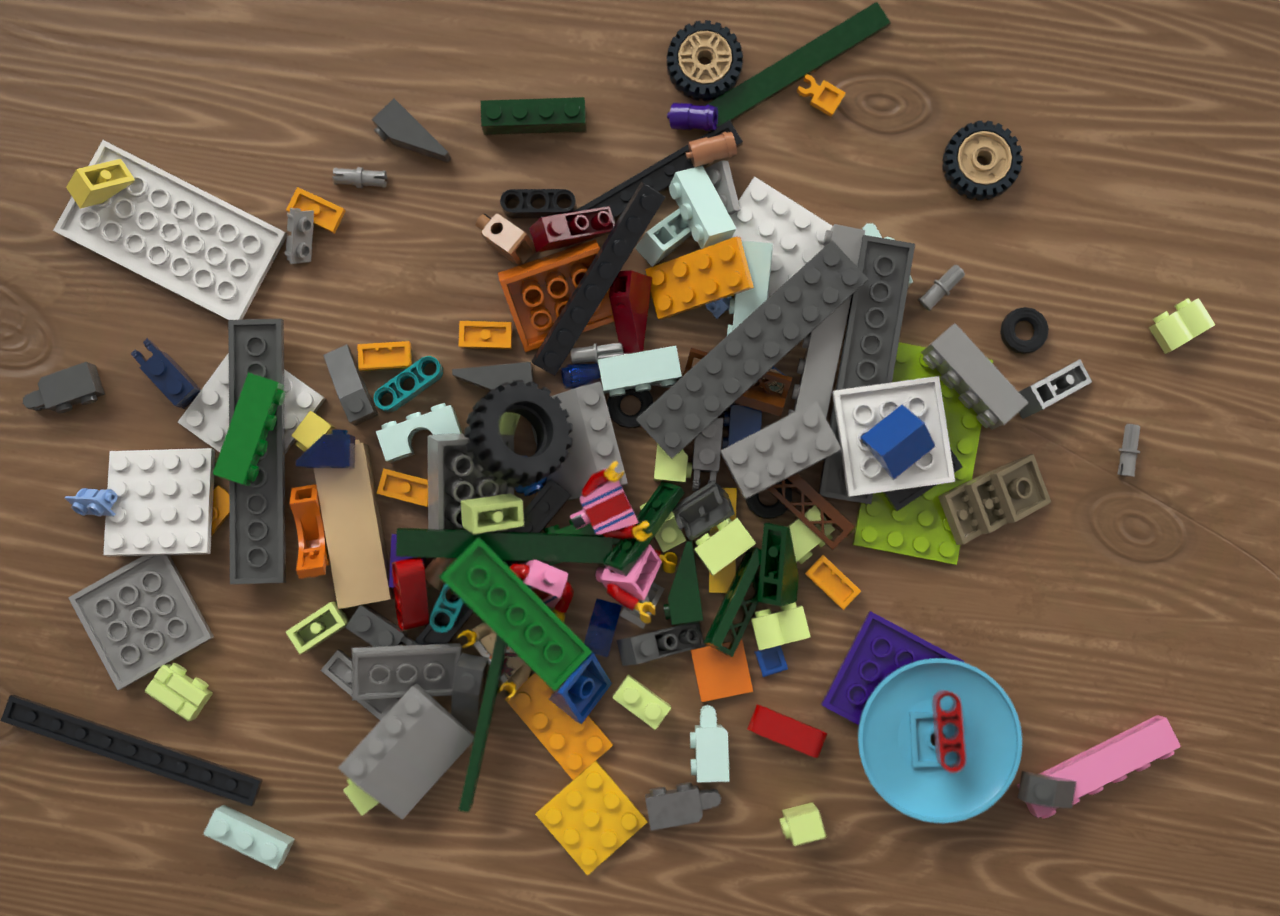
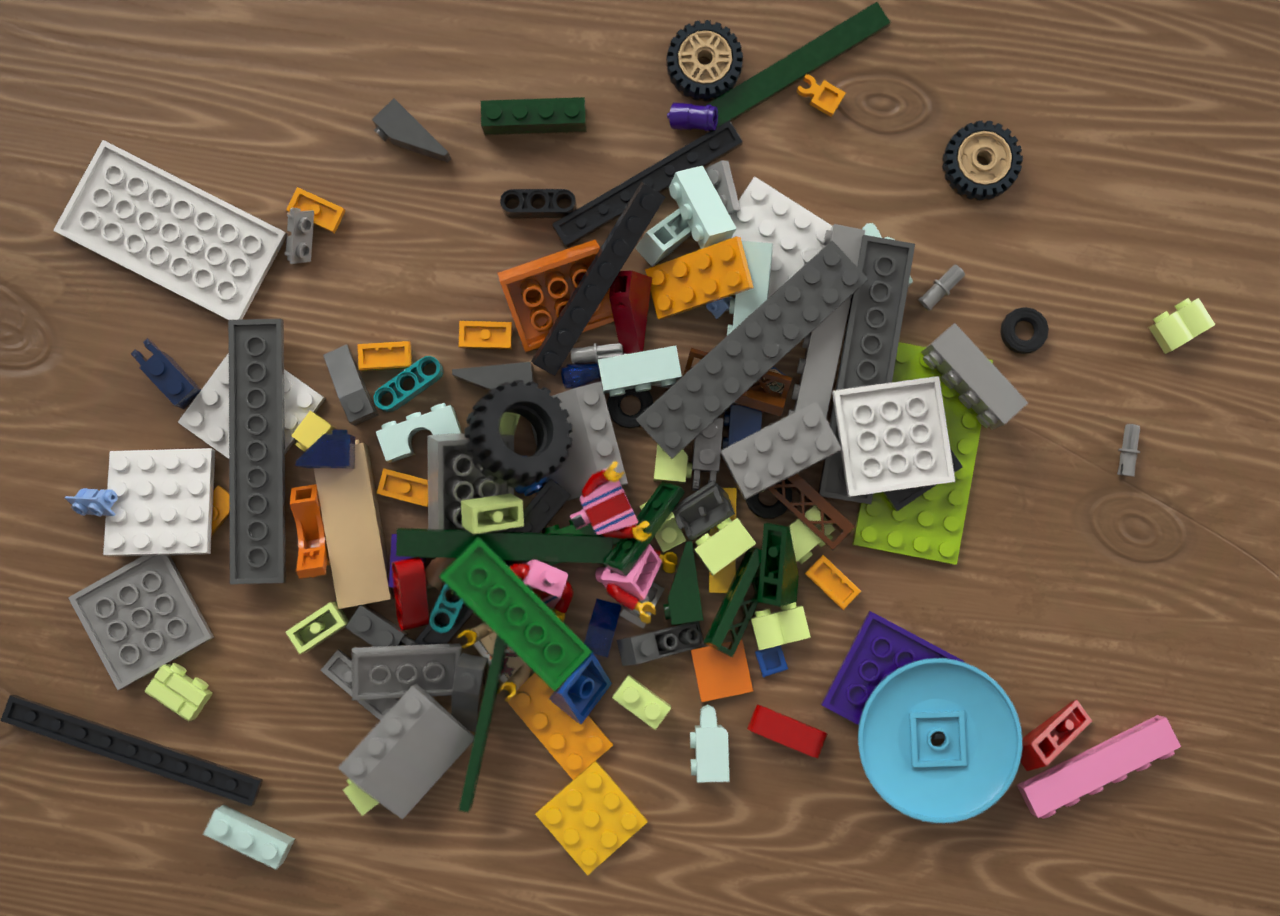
(66, 388): dark grey hinge -> none
(99, 182): light yellow slope -> none
(249, 429): green brick -> none
(360, 177): light grey pin -> none
(506, 238): medium nougat torso -> none
(571, 228): dark red slope -> none
(679, 805): flat silver hinge -> none
(710, 149): nougat piece -> none
(802, 824): yellowish green brick -> none
(898, 441): blue slope -> none
(954, 743): red beam -> none
(994, 499): dark tan slope -> none
(1046, 790): dark grey slope -> none
(1053, 736): none -> red slope
(1054, 388): dark grey slope -> none

